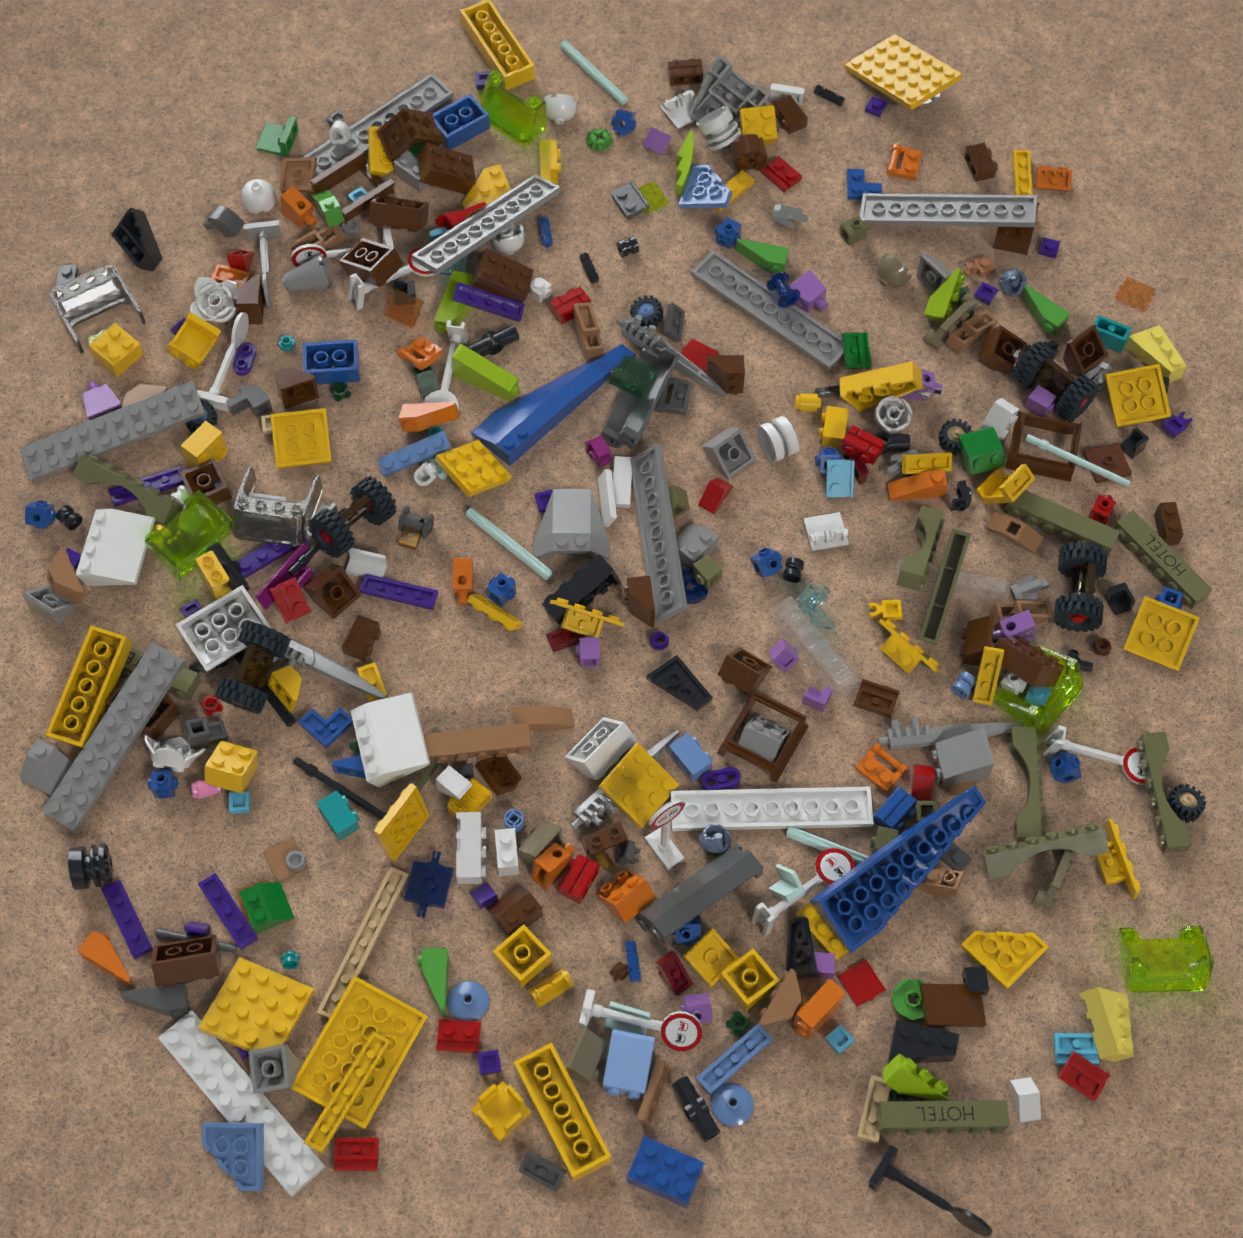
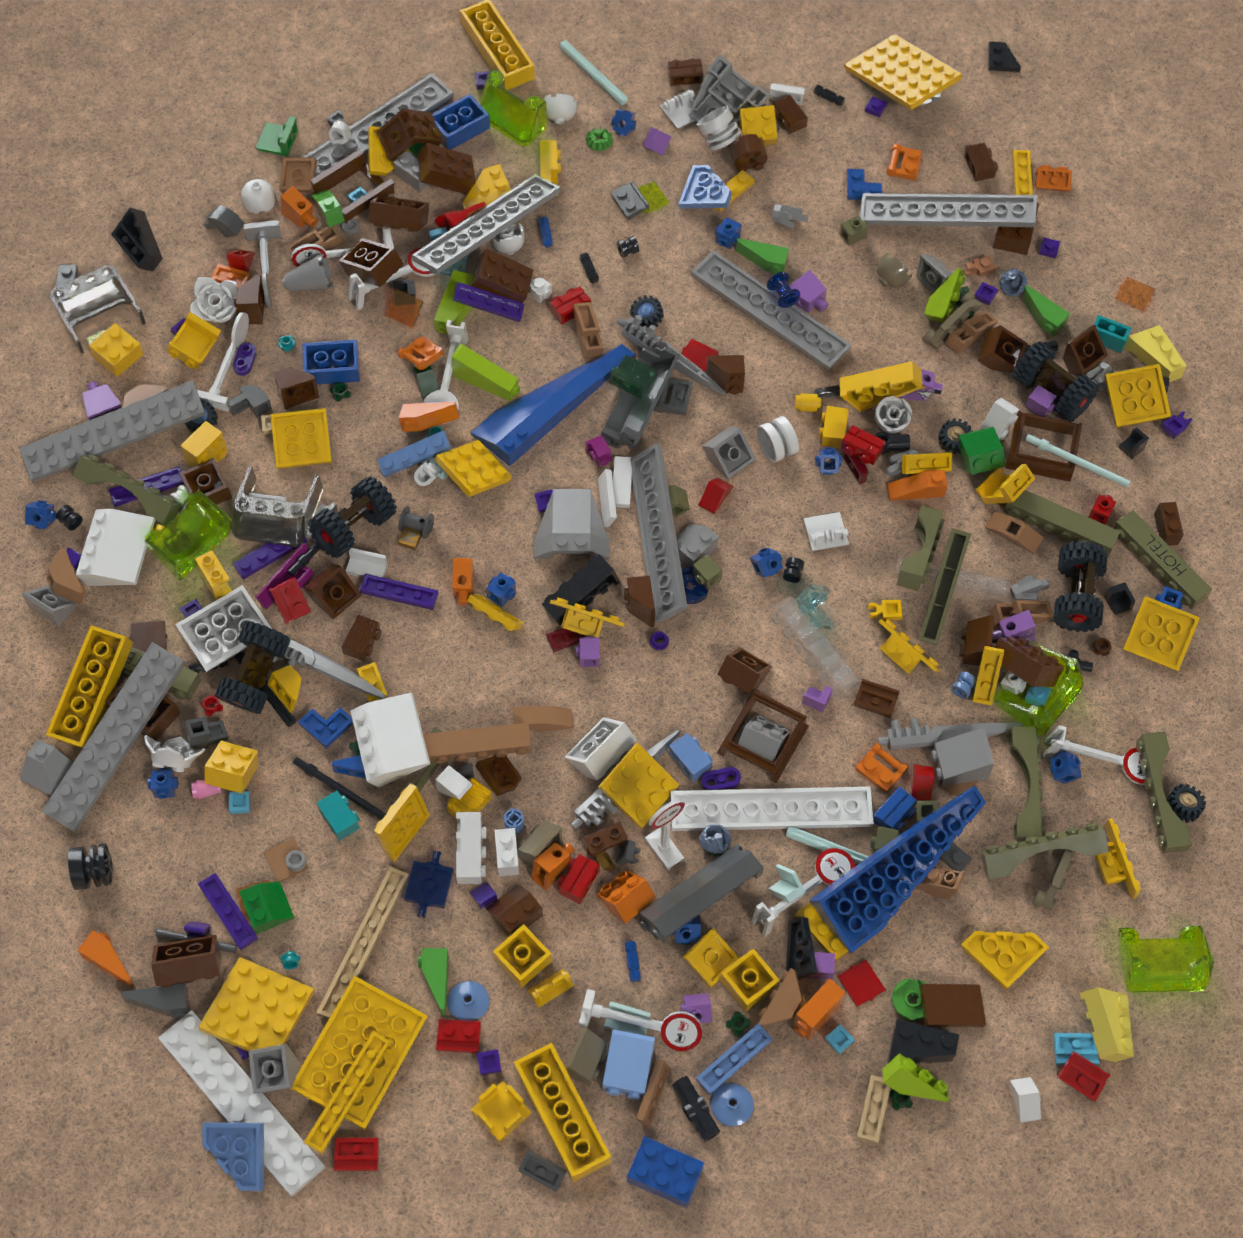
(127, 919): dark purple tile -> none
(145, 633): none -> reddish brown piece
(230, 566): black piece -> none
(494, 342): black piece -> none
(509, 543): light aqua axle -> none
(619, 971): reddish brown plate -> none
(674, 322): dark grey plate -> none
(674, 973): dark red slope -> none
(681, 683): black wing -> none
(684, 163): lime slope -> none
(781, 174): red plate -> none
(784, 655): medium lavender panel -> none
(839, 478): medium azure plate -> none
(856, 350): green plate -> none
(886, 1169): black piece -> none
(942, 1117): olive brick -> none
(964, 497): black bracket -> none
(976, 979): black panel -> none
(1001, 58): none -> black wing
(1109, 458): copper plate -> none

